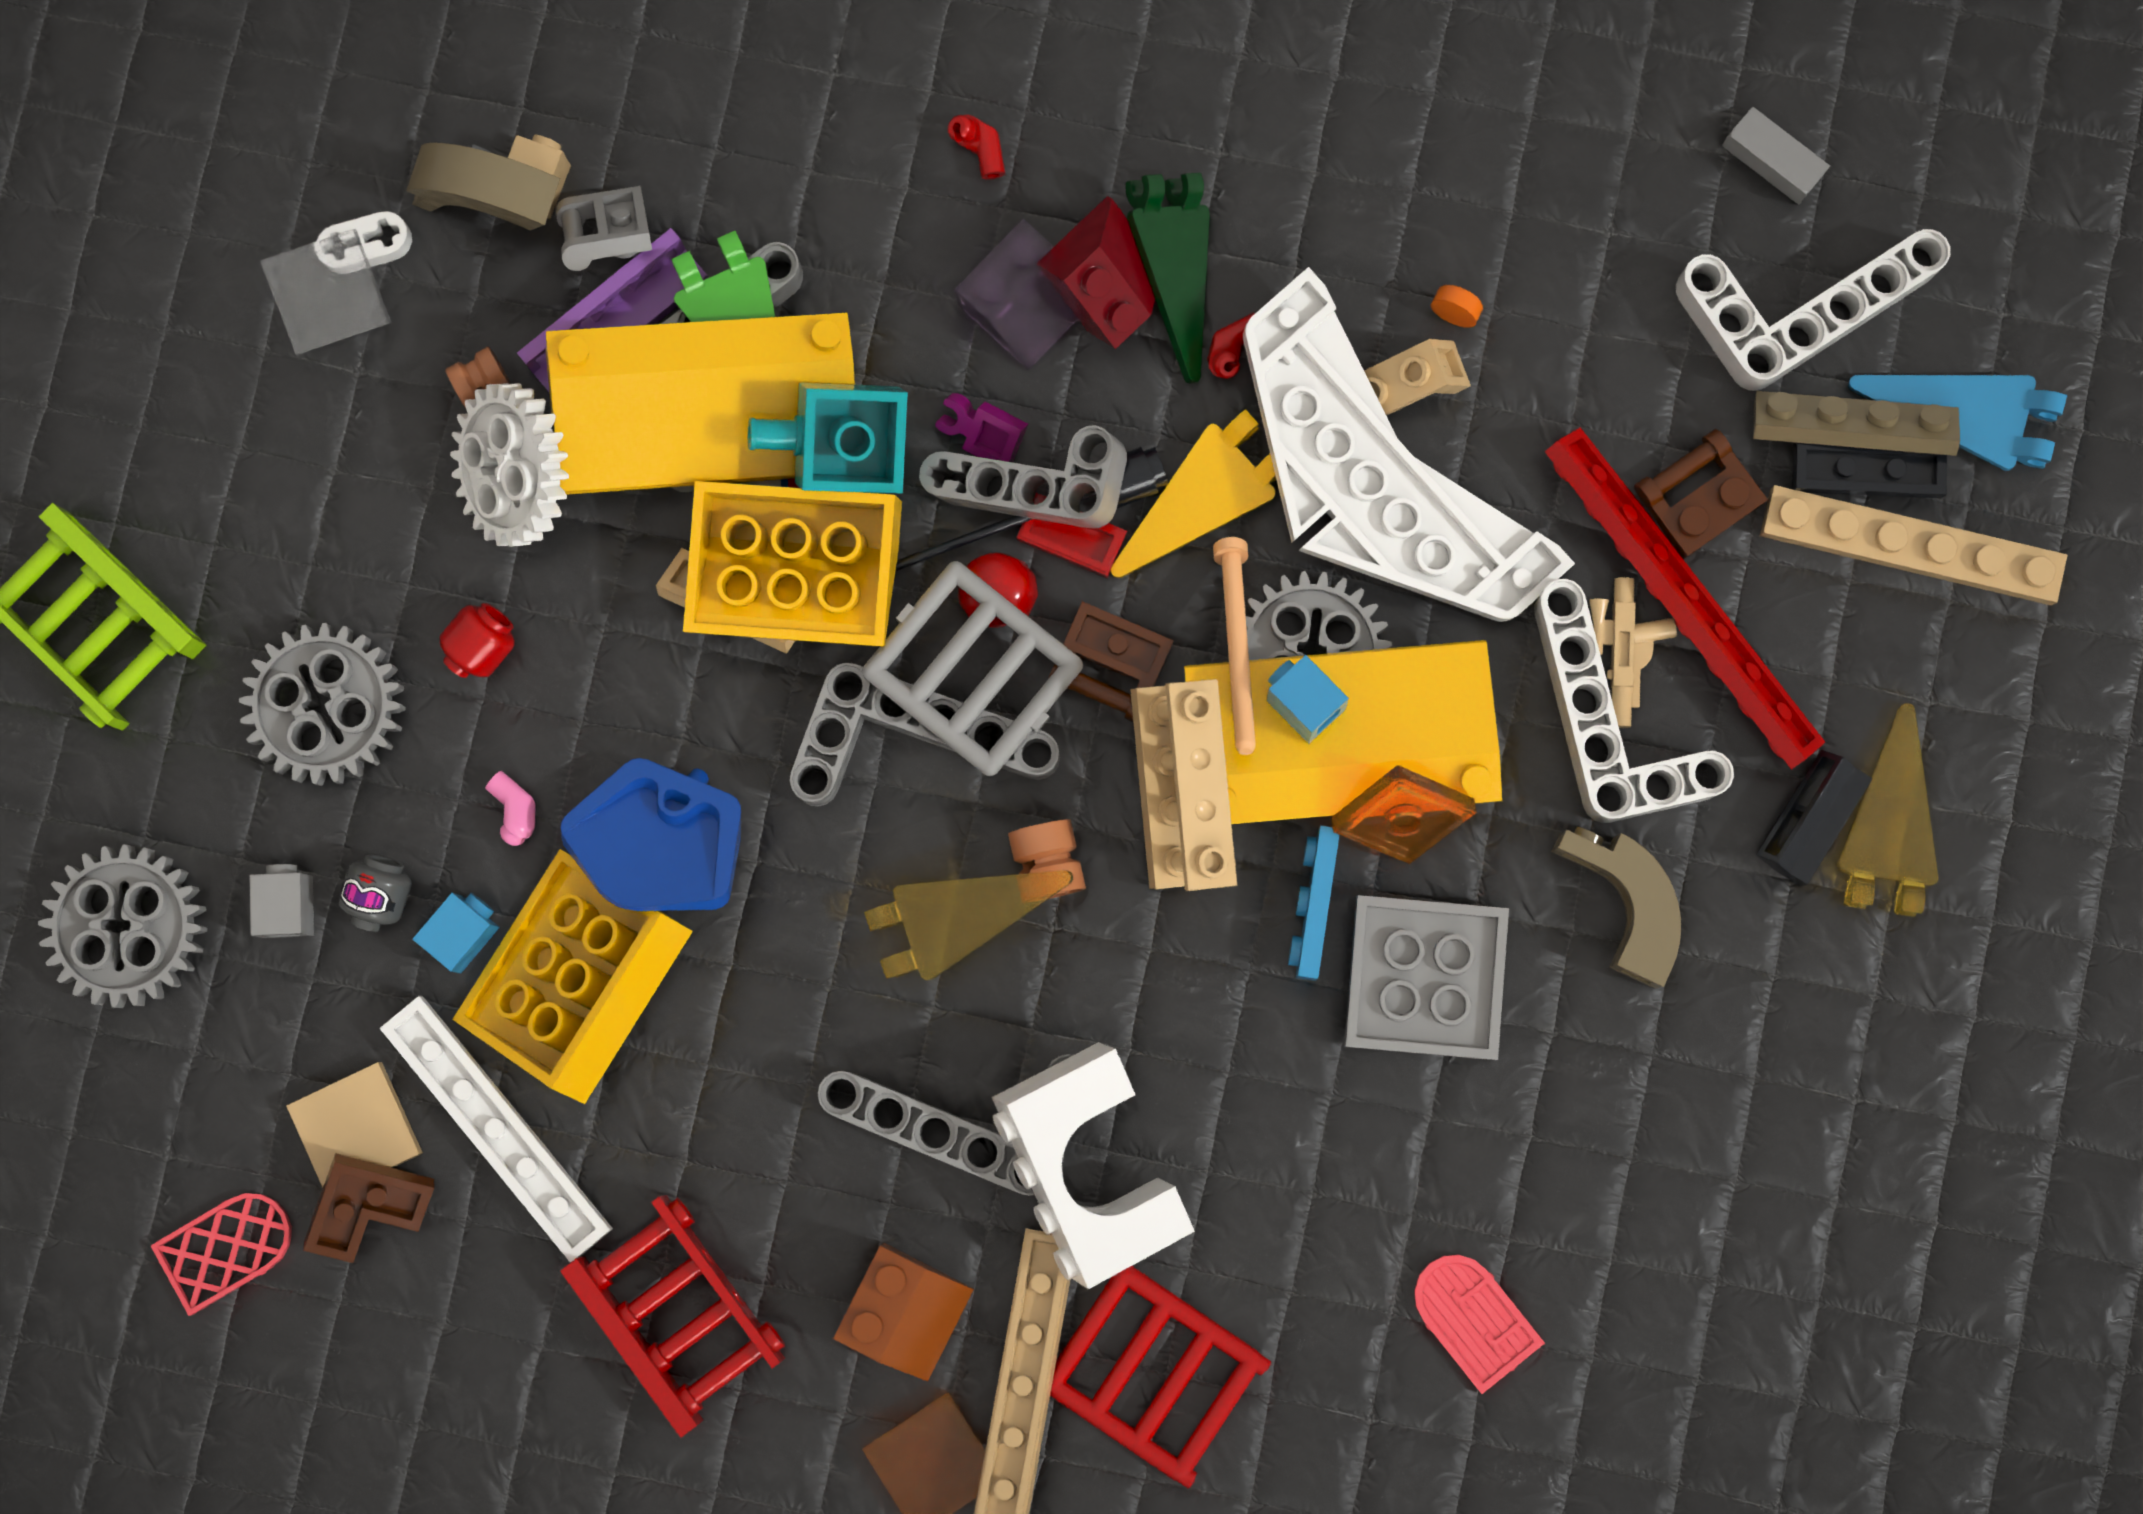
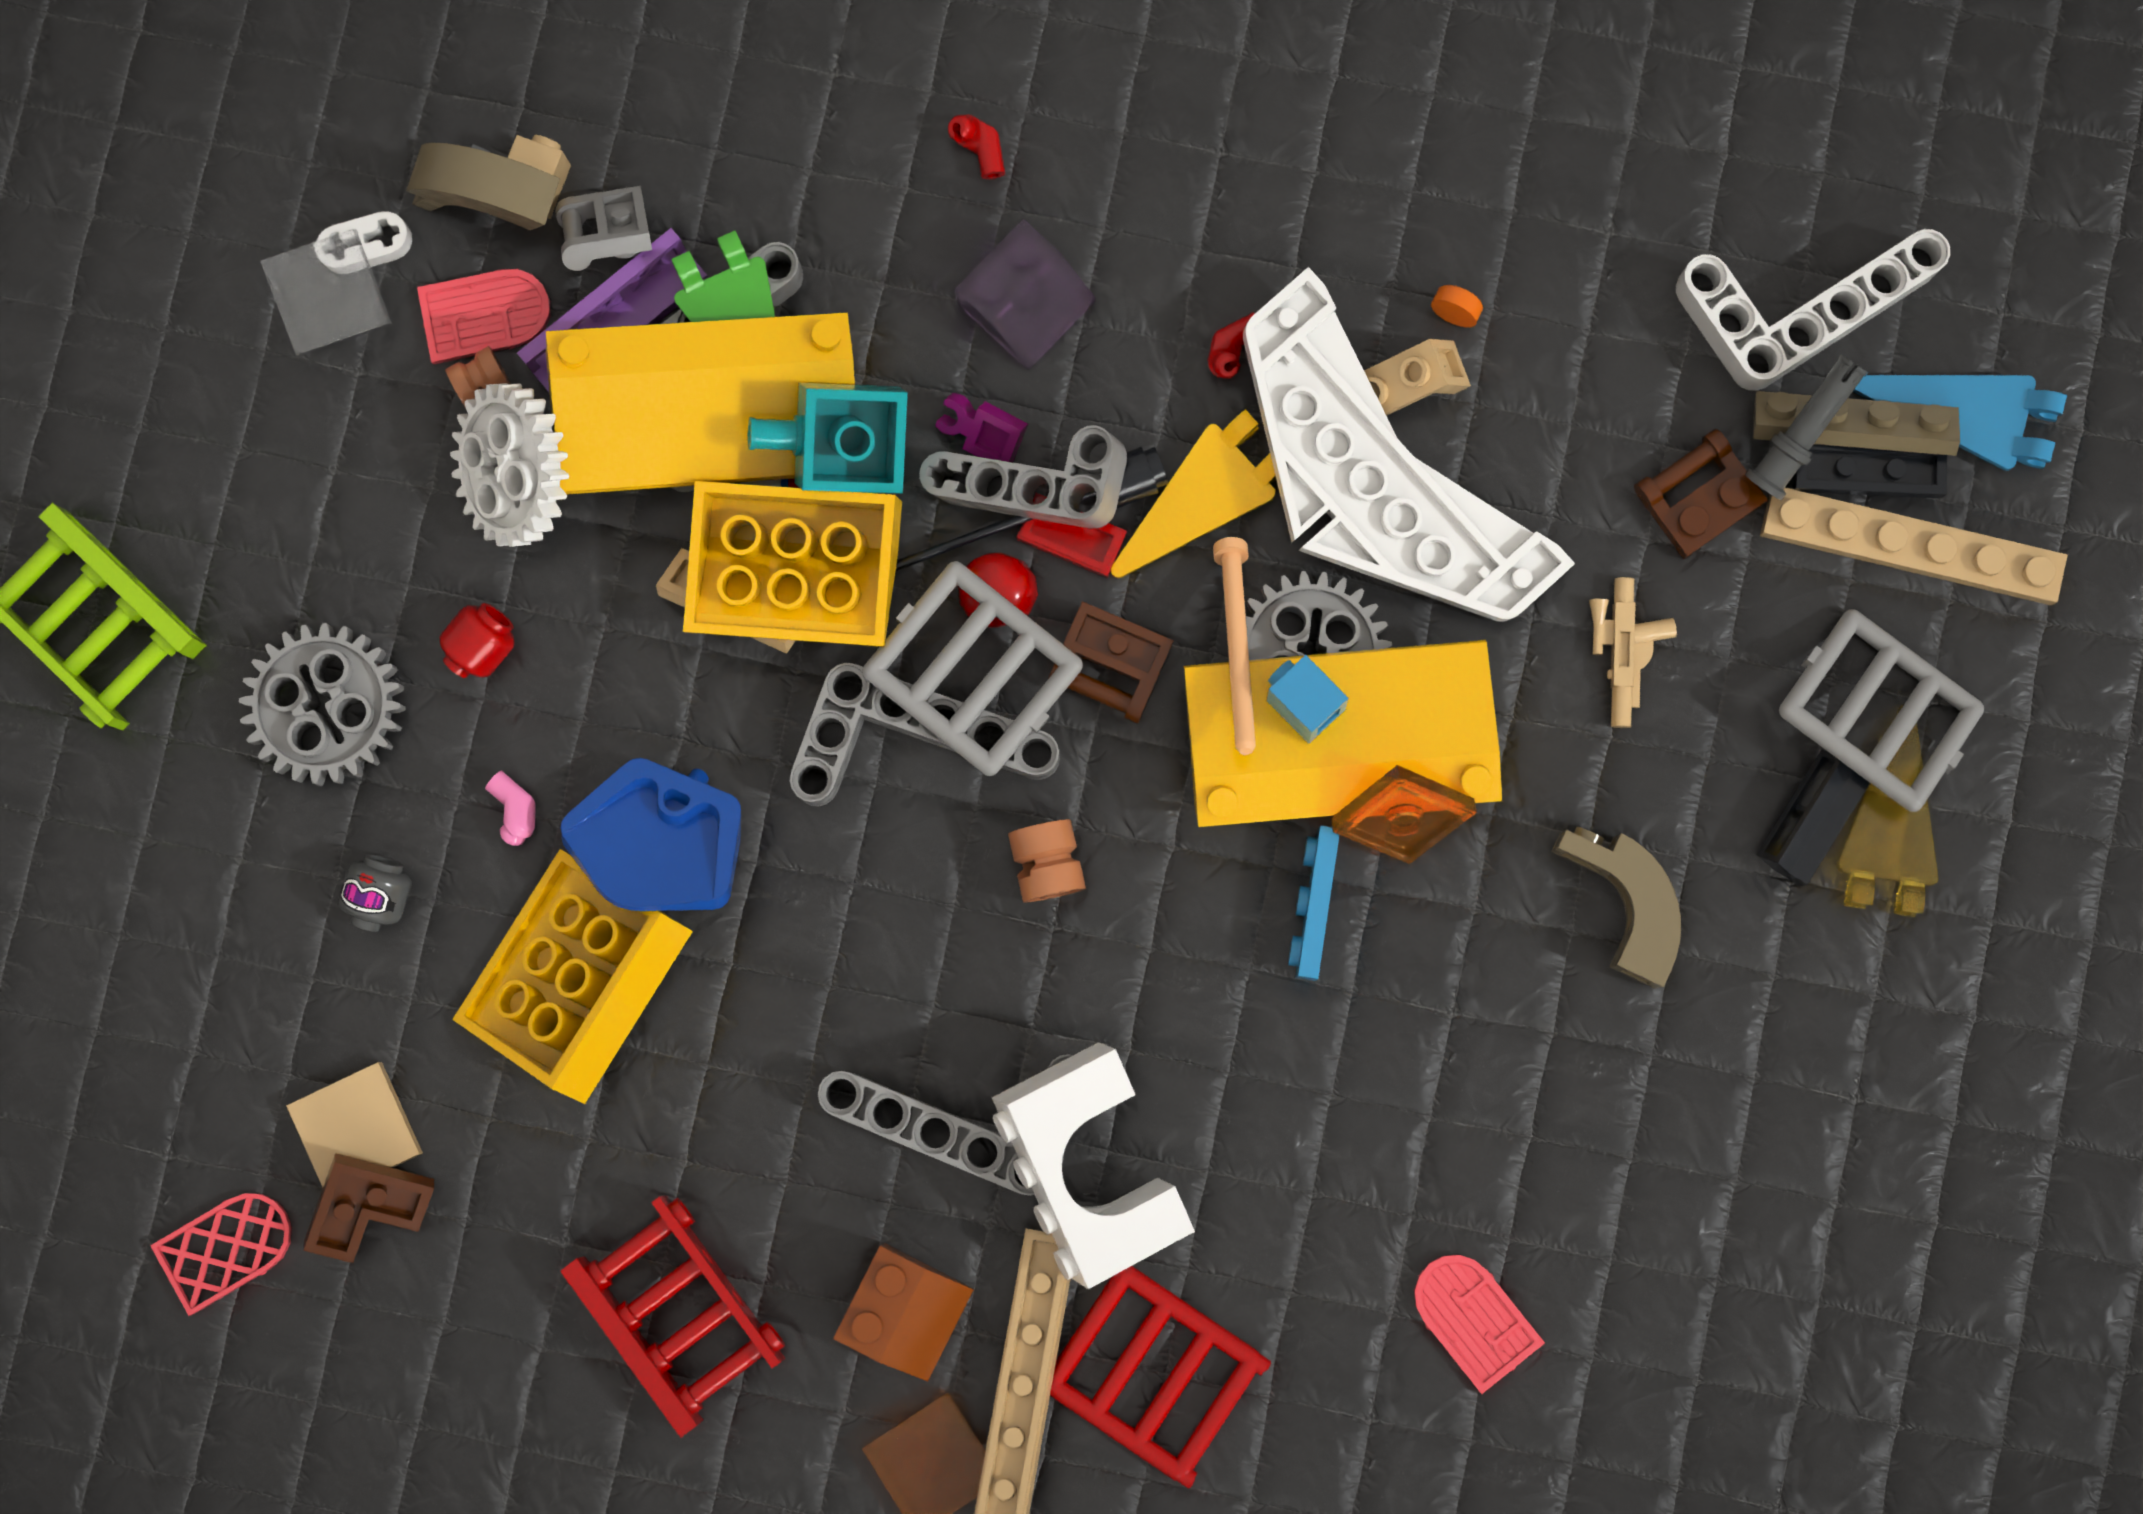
(77, 925): light grey gear -> none
(281, 903): light grey brick -> none
(457, 931): dark azure brick -> none
(483, 311): none -> coral window
(496, 1128): white plate -> none
(958, 916): clear yellow flag -> none
(1101, 274): dark red slope -> none
(1174, 257): dark green flag -> none
(1183, 785): tan fence -> none
(1426, 977): light grey plate -> none
(1603, 722): white beam -> none
(1685, 598): red plate -> none
(1775, 155): light grey slope -> none
(1793, 447): none -> dark grey pin
(1832, 737): none -> light grey bar

